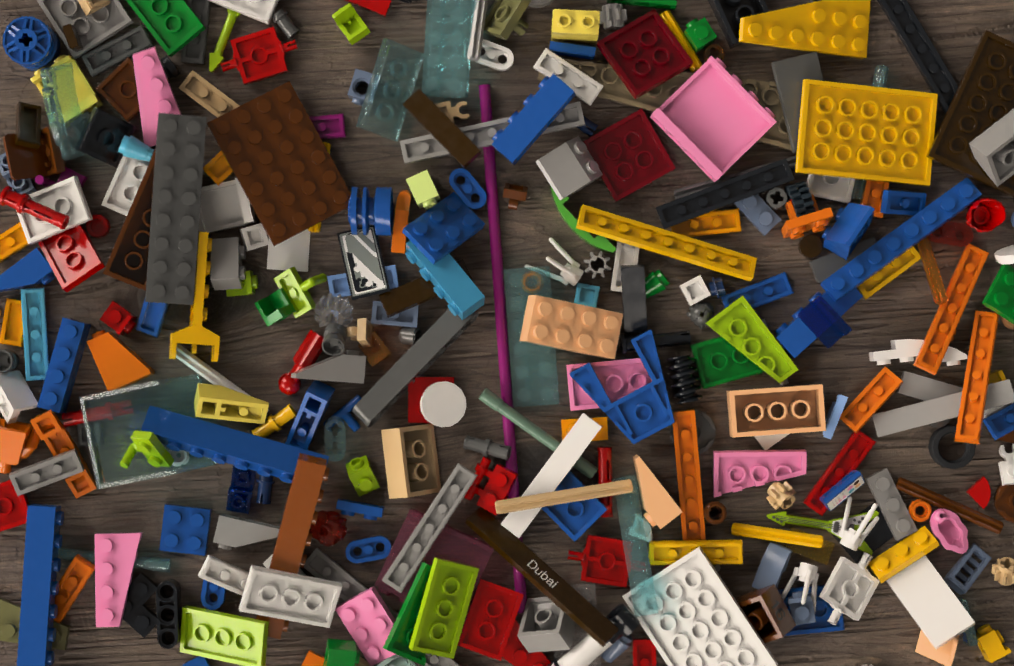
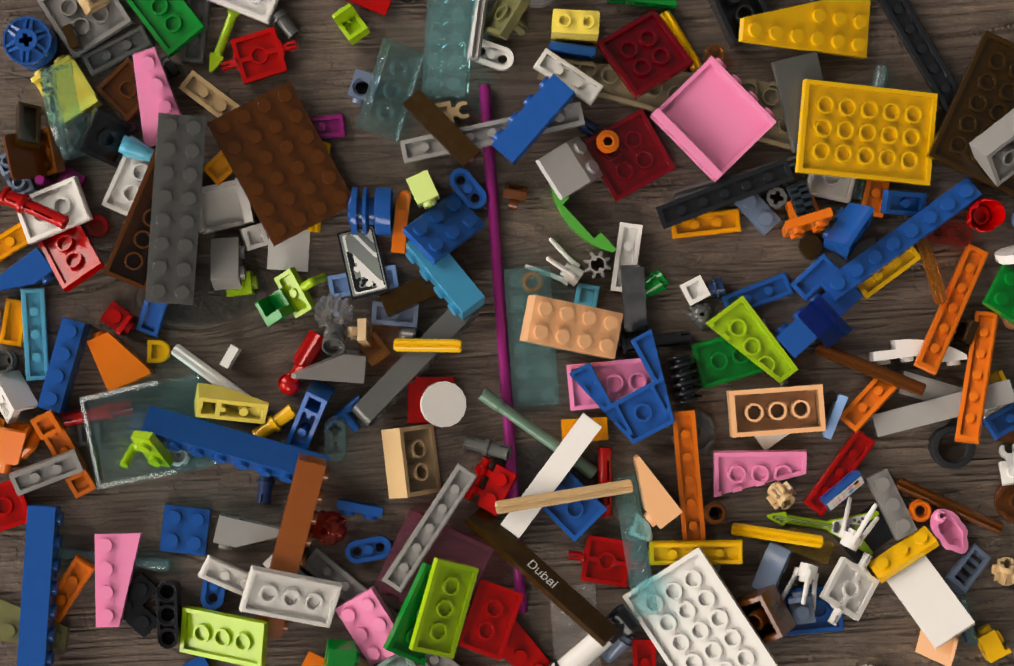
(158, 351): none -> yellow tile
(195, 332): yellow hinge -> none
(230, 356): none -> white tile
(241, 490): clear blue slope -> none
(362, 475): lime bracket -> none
(427, 345): none -> yellow axle
(545, 627): light grey slope -> none
(604, 148): none -> orange plate
(613, 16): light grey gear -> none
(666, 243): yellow plate -> none
(699, 34): green brick -> none
(811, 278): none -> blue tile
(871, 369): none -> reddish brown axle
(966, 330): none -> dark brown tile
(980, 492): red tile -> none

